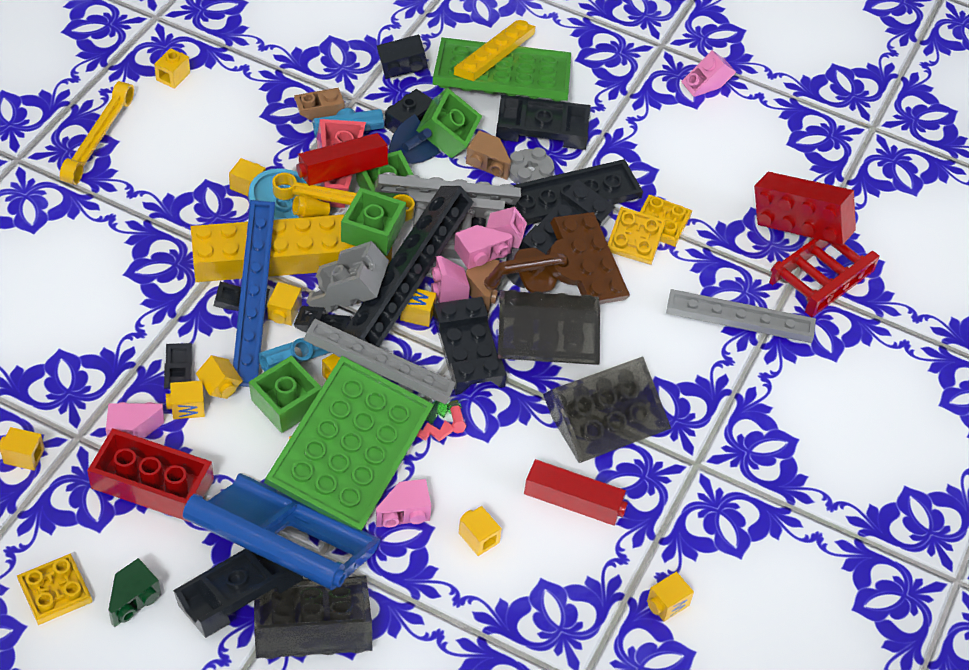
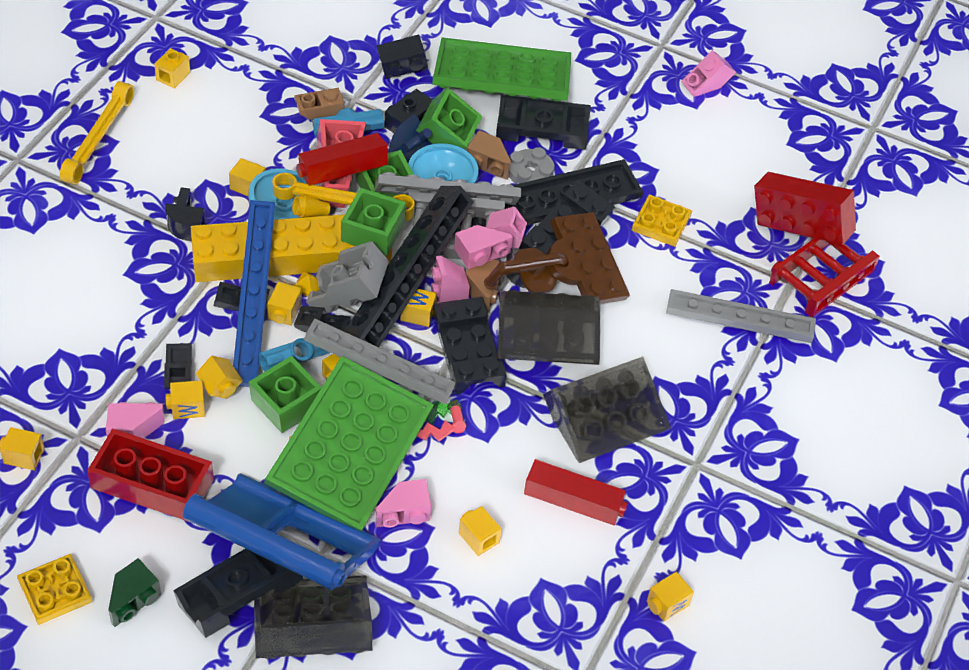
(182, 216): none -> black brick
(308, 283): none -> yellow slope
(444, 162): none -> medium azure dish
(494, 50): yellow plate -> none
(636, 235): yellow tile -> none

